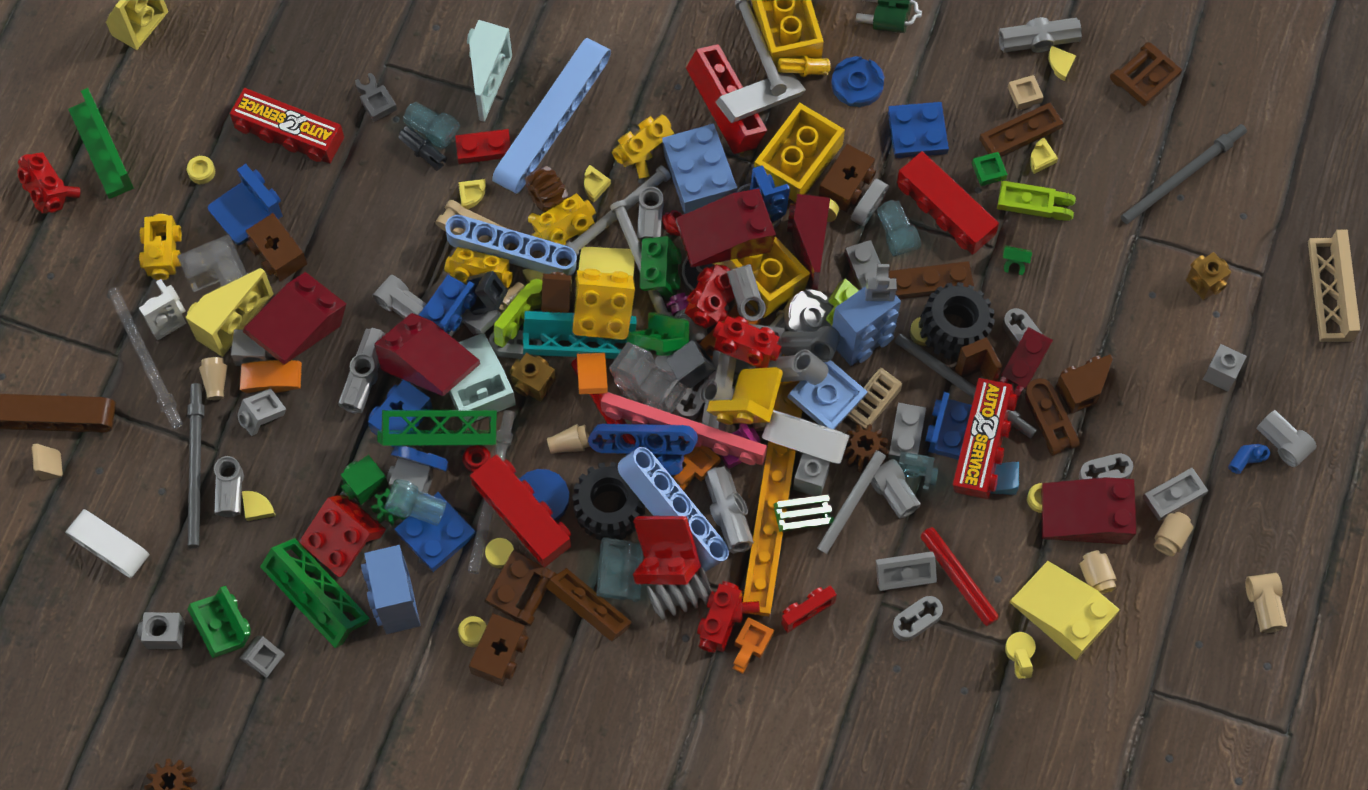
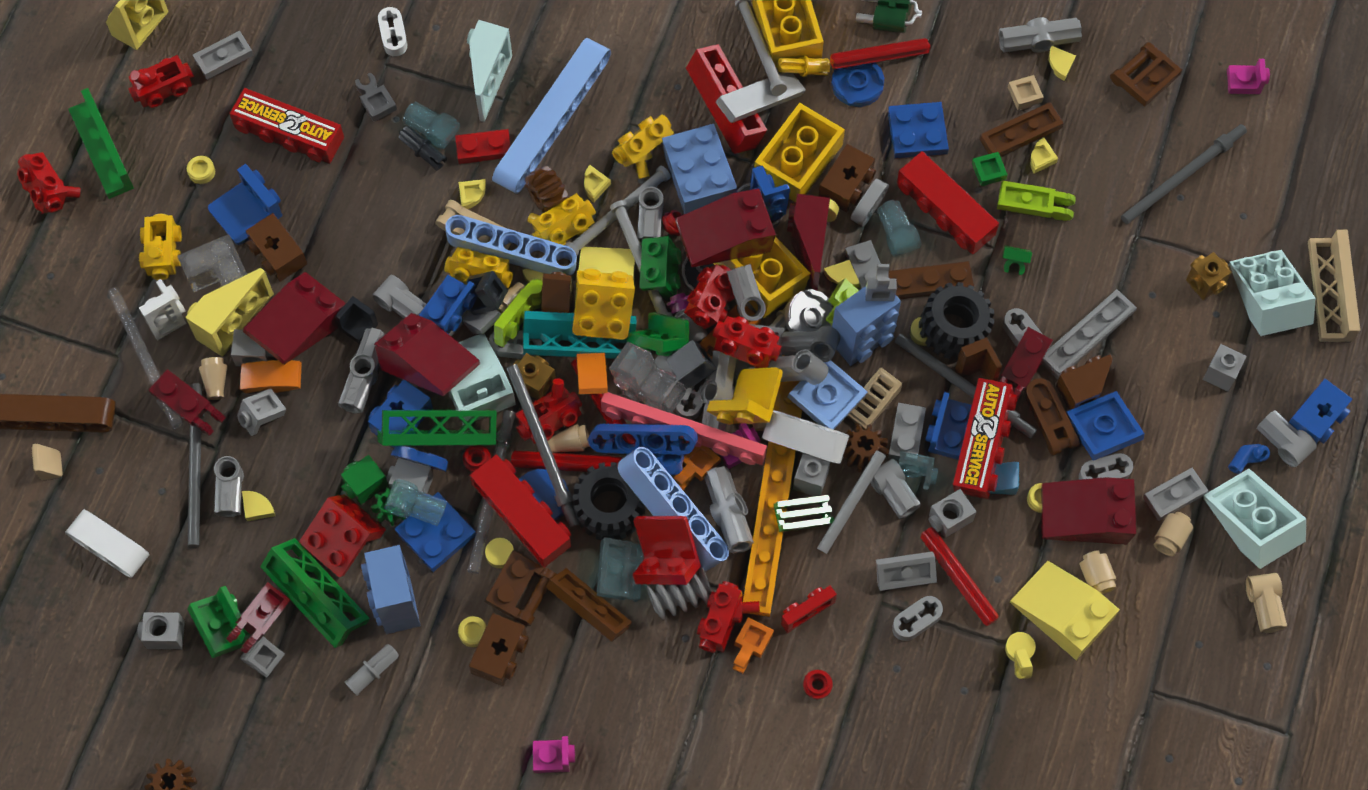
(160, 81): none -> red brick
(185, 401): none -> dark red hinge
(223, 55): none -> light grey plate
(259, 615): none -> hinge
(355, 319): none -> black panel
(372, 669): none -> light grey axle
(397, 30): none -> white beam
(553, 755): none -> dark pink bracket
(554, 411): none -> red brick
(563, 497): none -> dark grey bar
(565, 462): none -> red axle
(824, 678): none -> red plate
(841, 271): none -> light yellow tile
(879, 53): none -> red axle
(959, 505): none -> light grey brick
(1088, 333): none -> light grey tile
(1105, 425): none -> blue plate
(1247, 79): none -> dark pink bracket
(1257, 518): none -> light aqua slope
(1273, 292): none -> light aqua slope
(1325, 400): none -> blue brick

